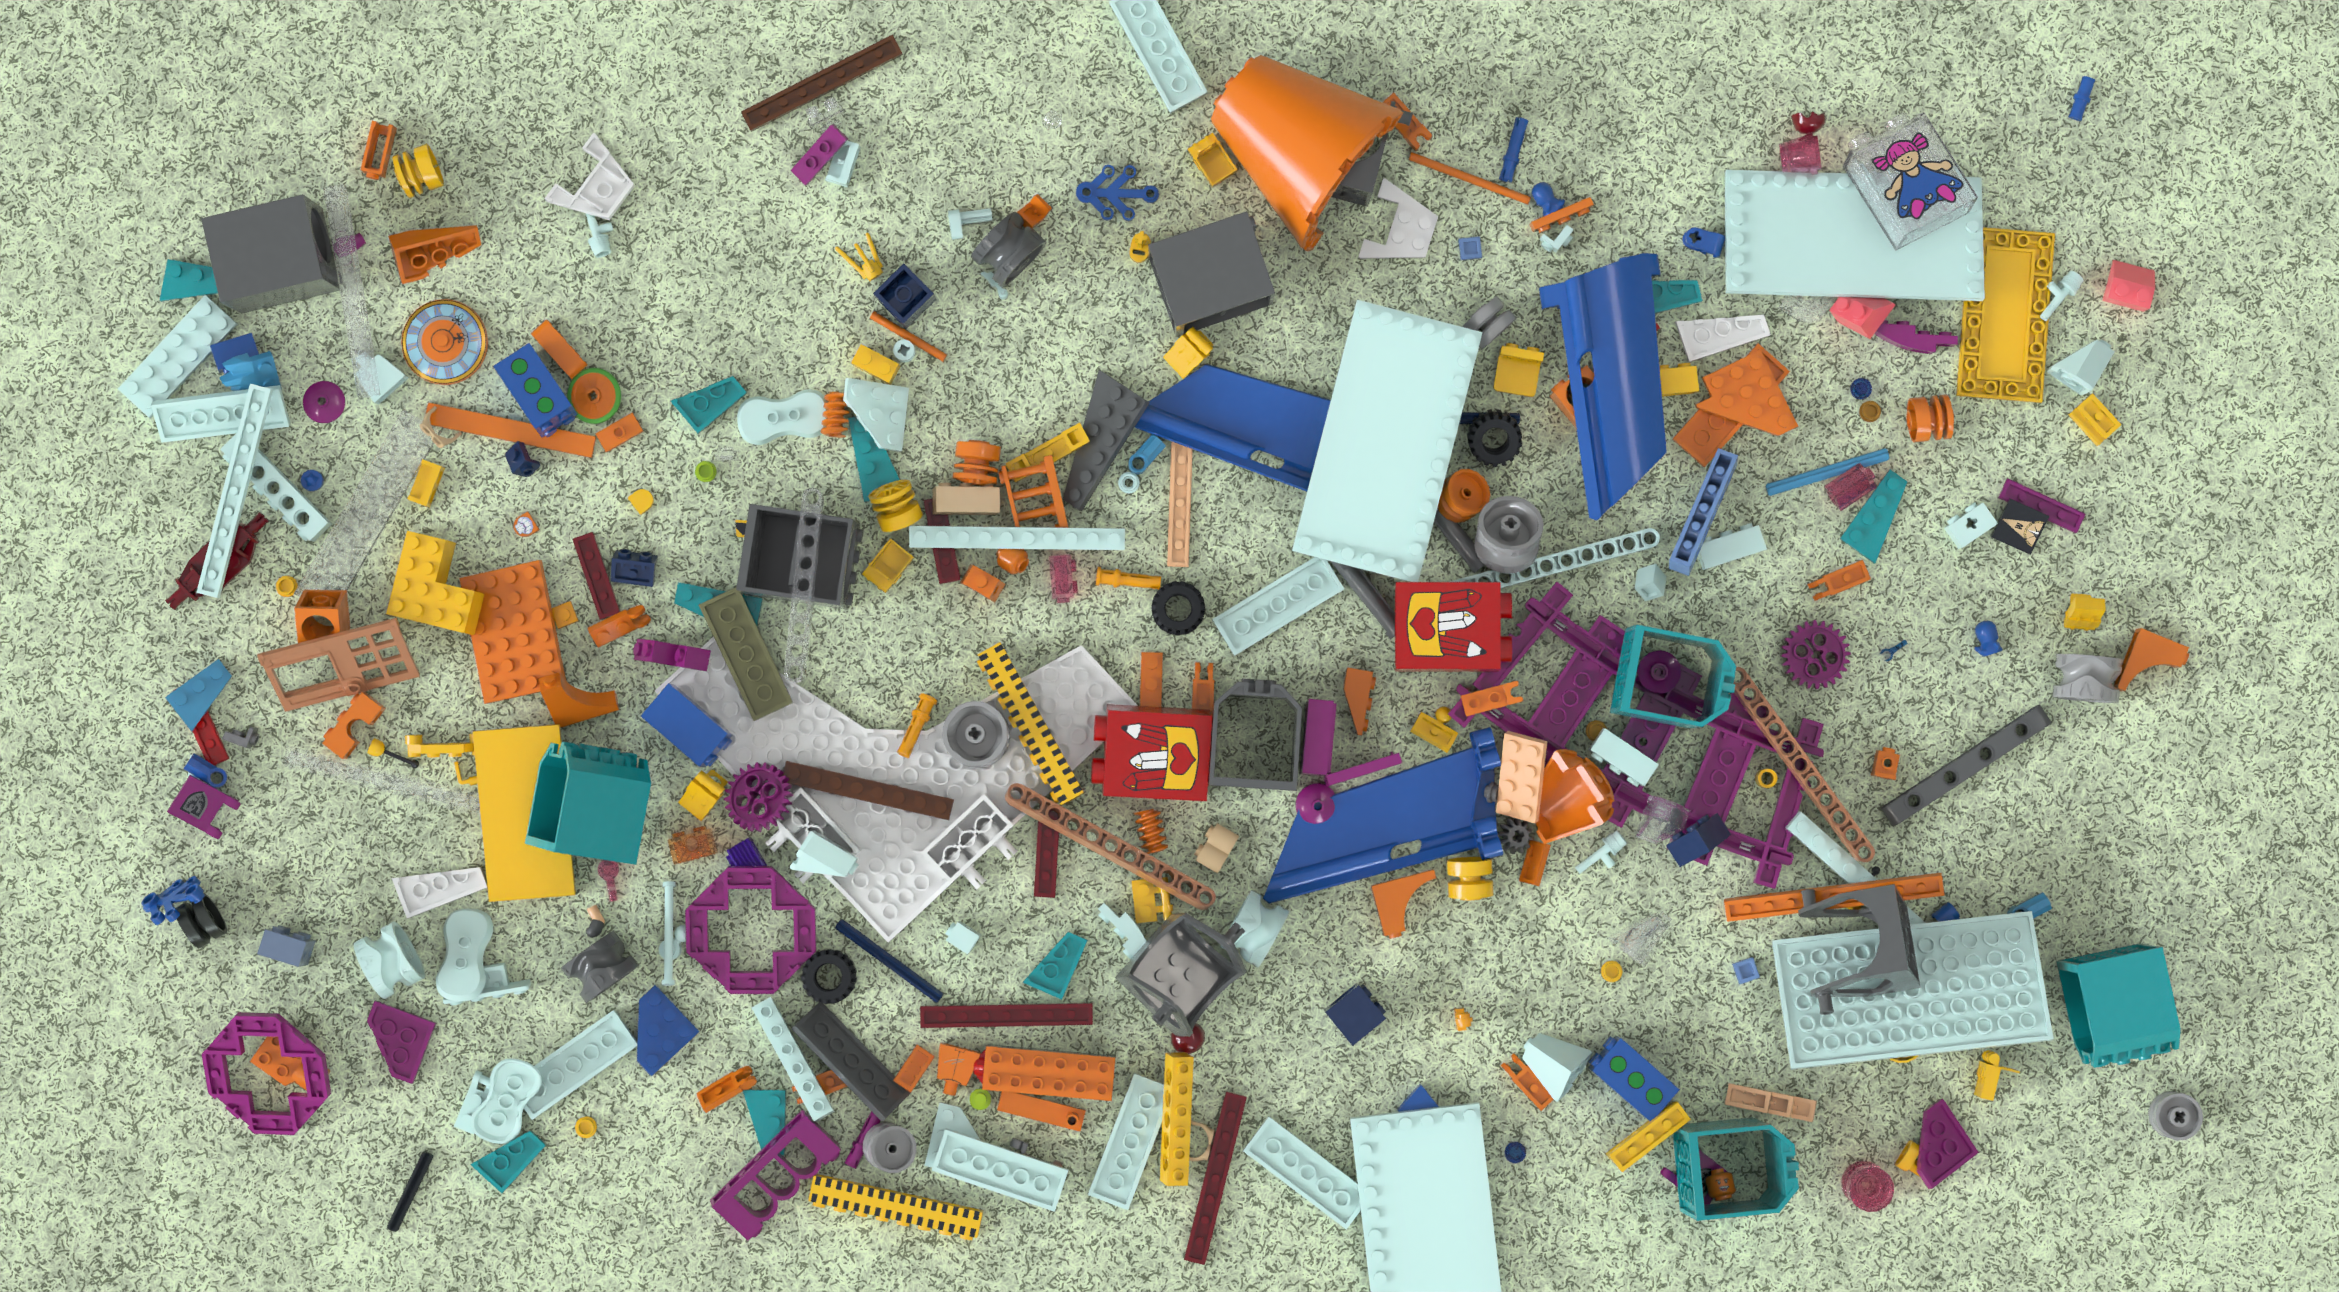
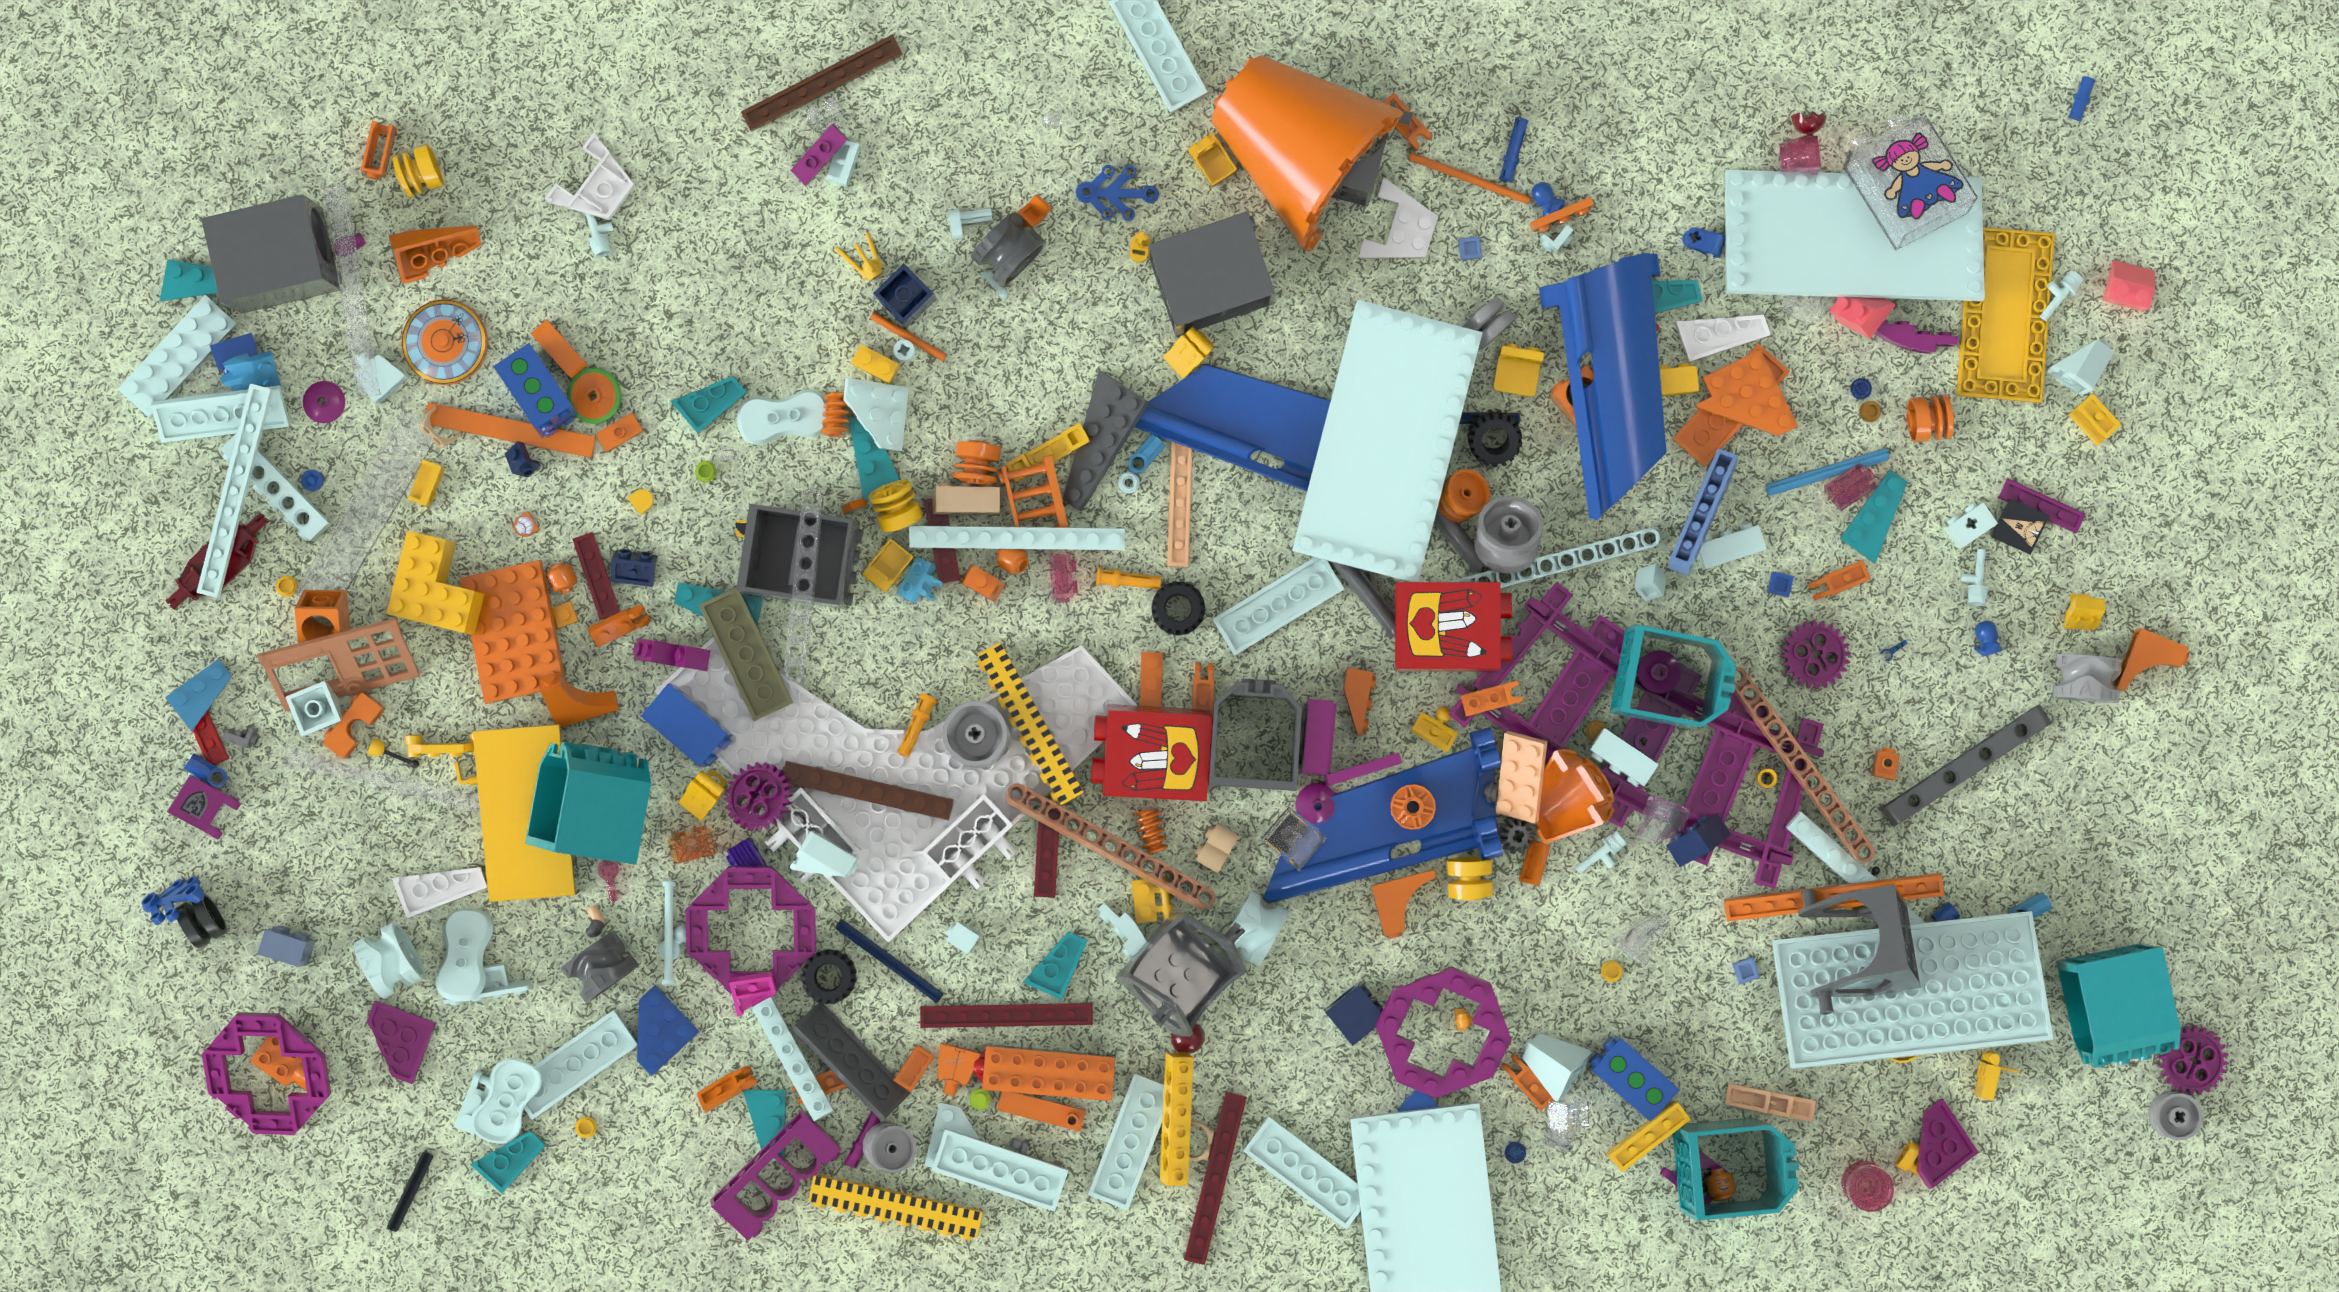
(315, 708): none -> light aqua slope
(561, 578): none -> orange head
(751, 990): none -> dark pink wing
(854, 506): none -> orange tile
(919, 581): none -> medium azure plate
(1293, 838): none -> clear slope
(1422, 816): none -> orange wheel
(1458, 1073): none -> magenta plate
(1560, 1141): none -> clear wheel
(1568, 1115): none -> clear brick
(1780, 584): none -> blue plate
(1977, 593): none -> light aqua piece
(2211, 1066): none -> magenta gear

